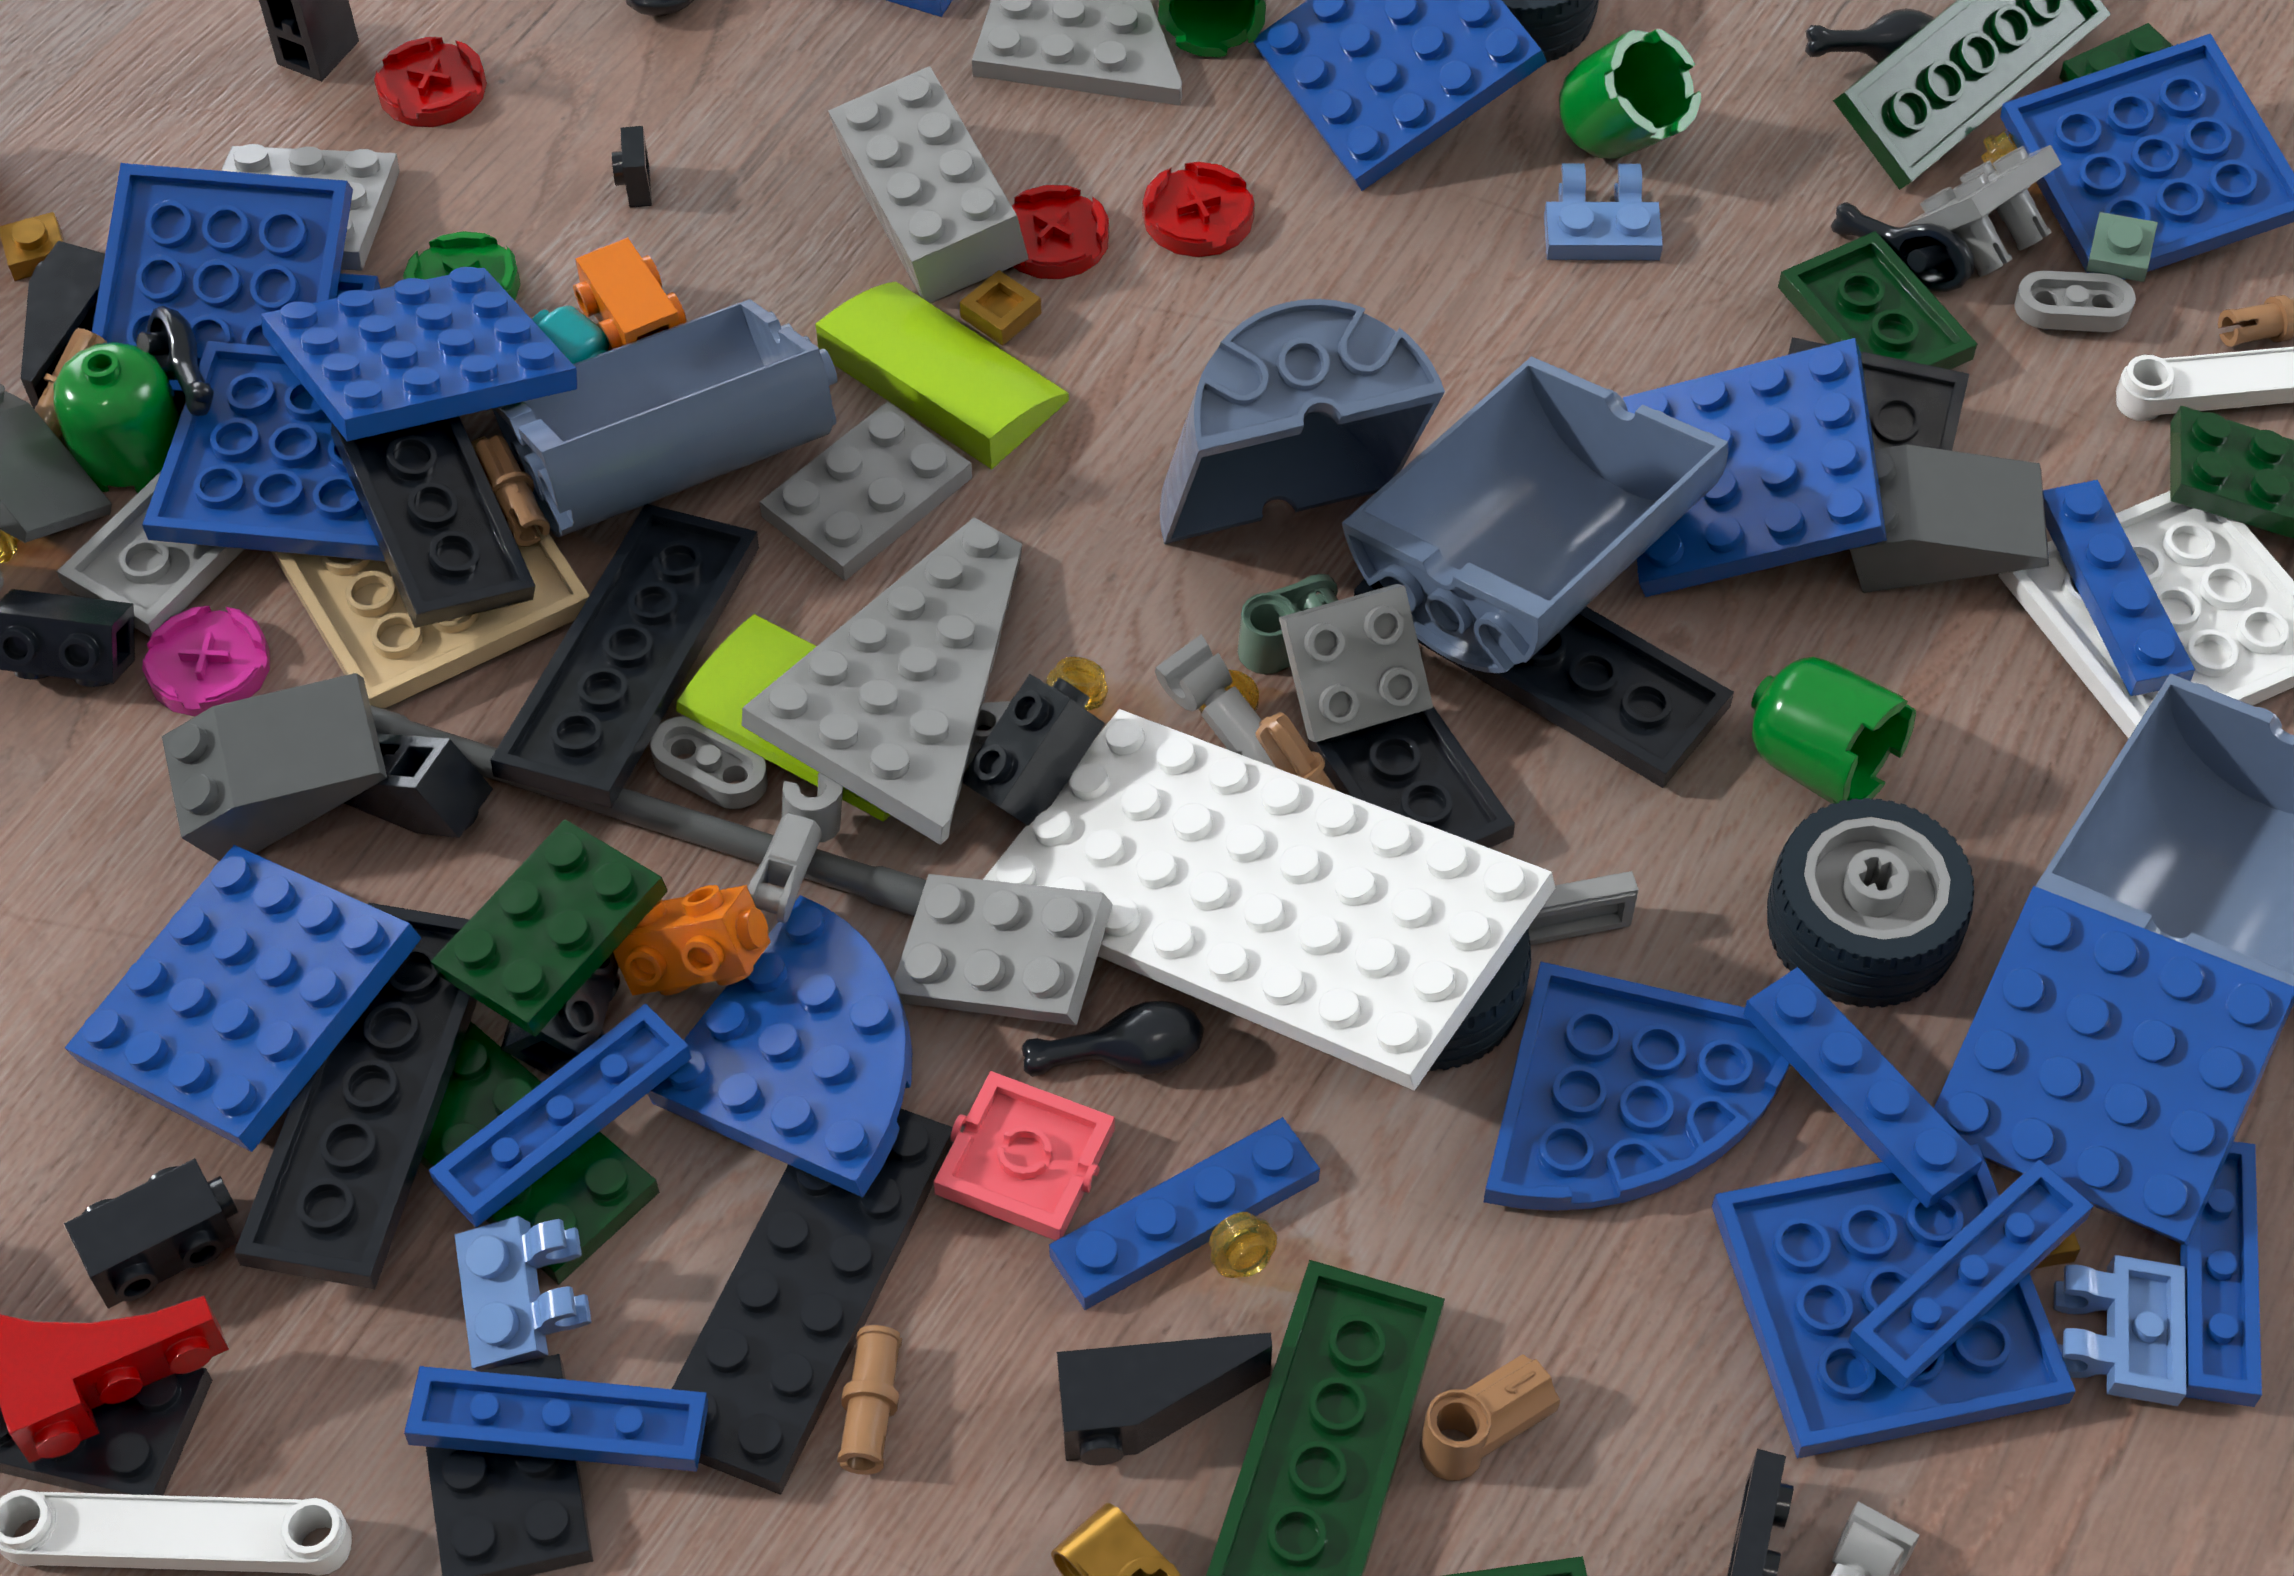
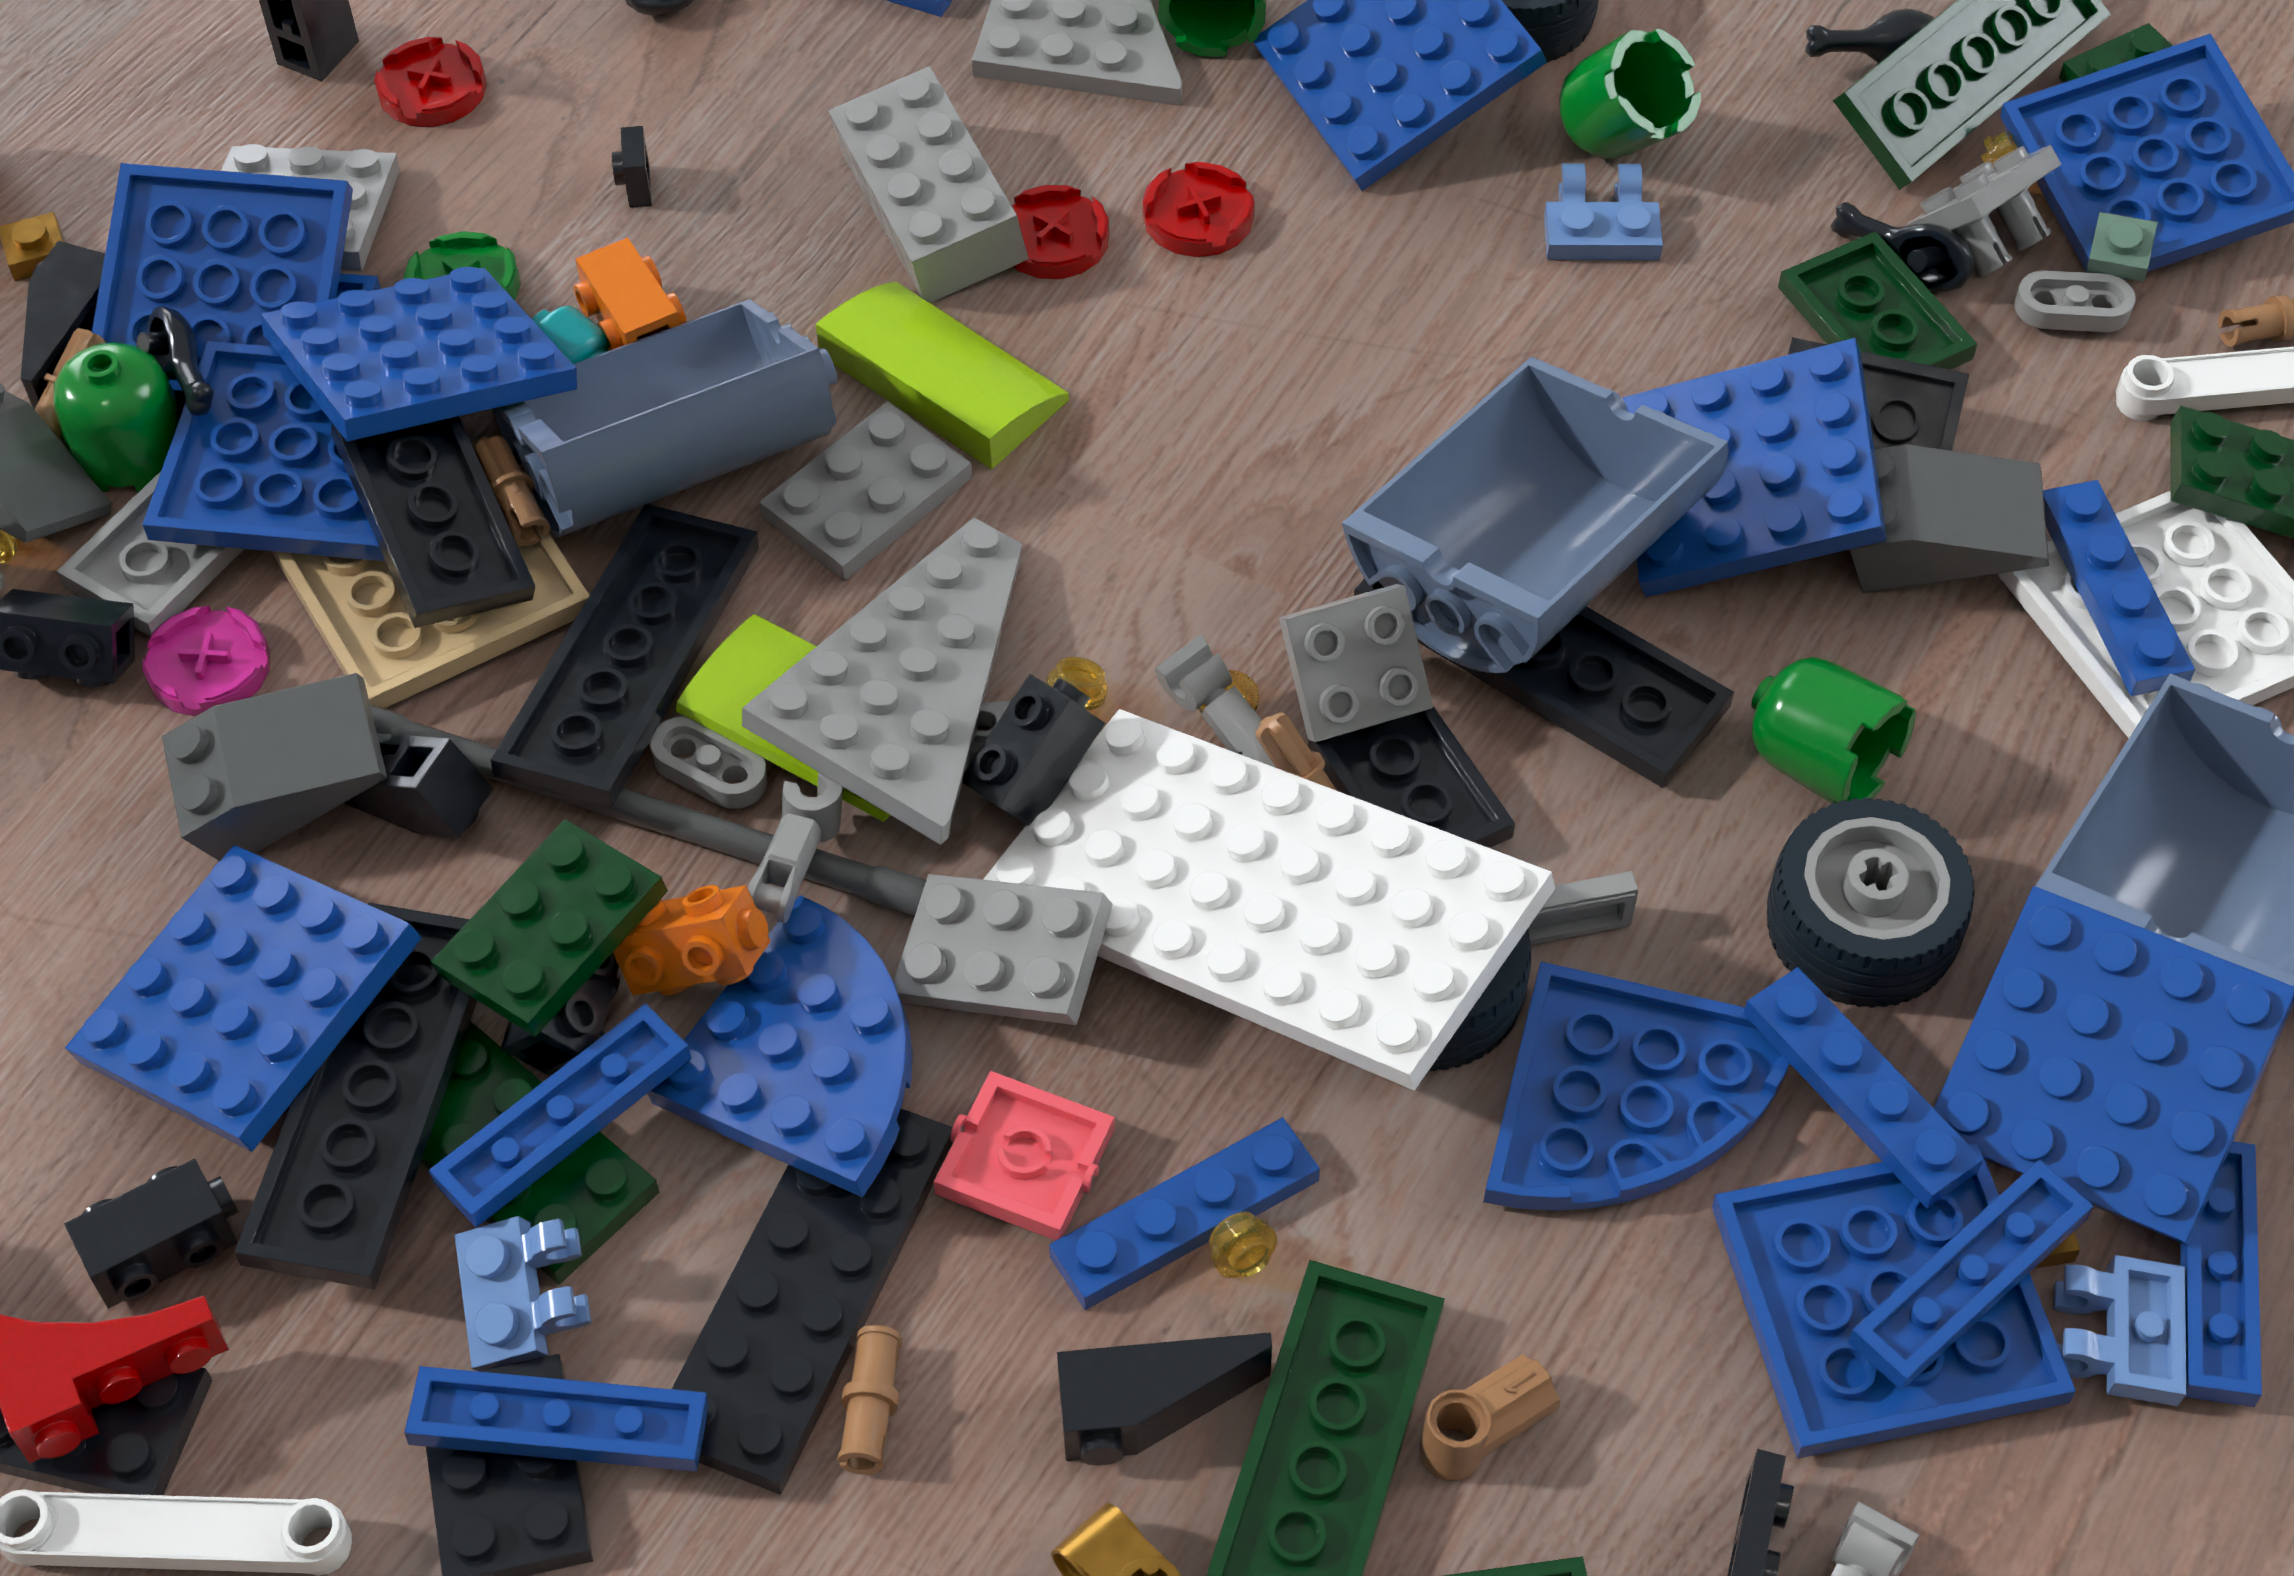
(1000, 307): pearl gold plate -> none
(1138, 1040): black piece -> none
(1260, 633): sand green piece -> none
(1297, 410): sand blue cylinder -> none

